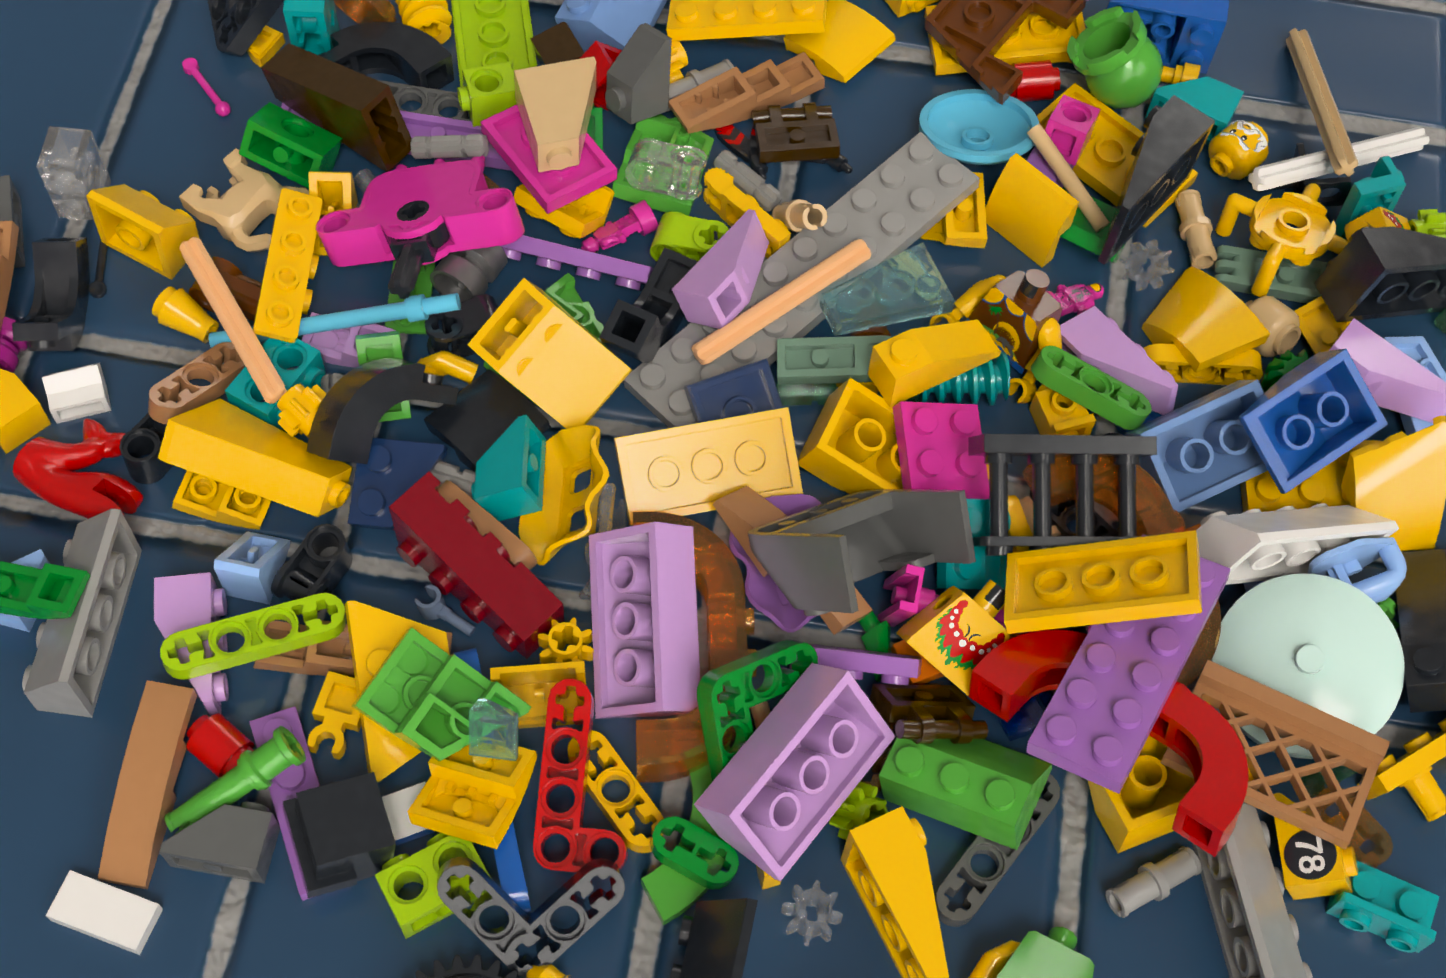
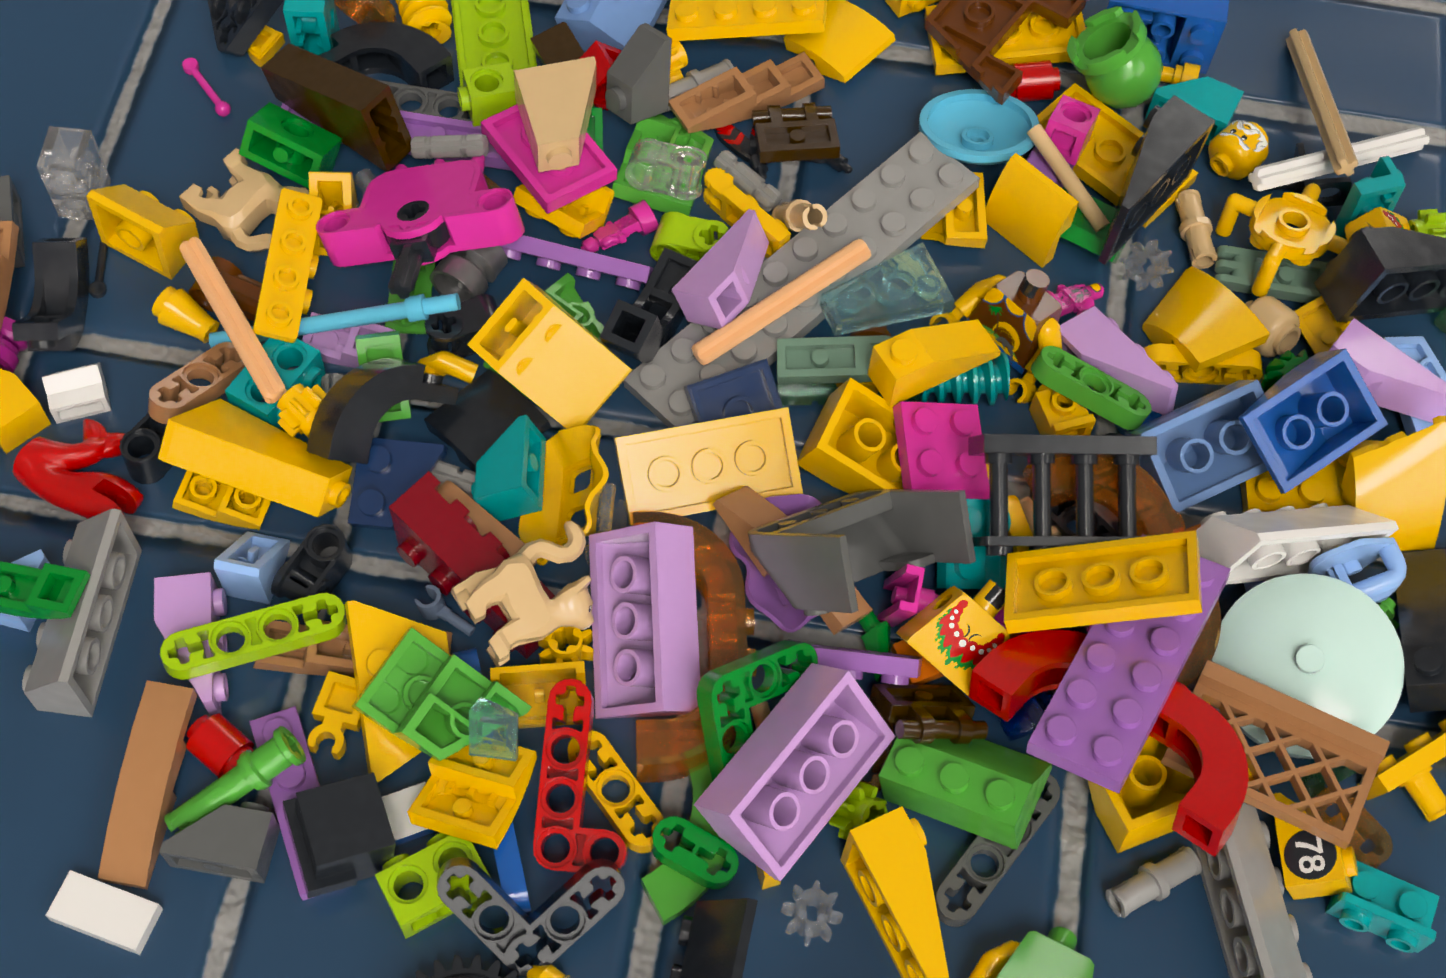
(522, 599): none -> tan animal

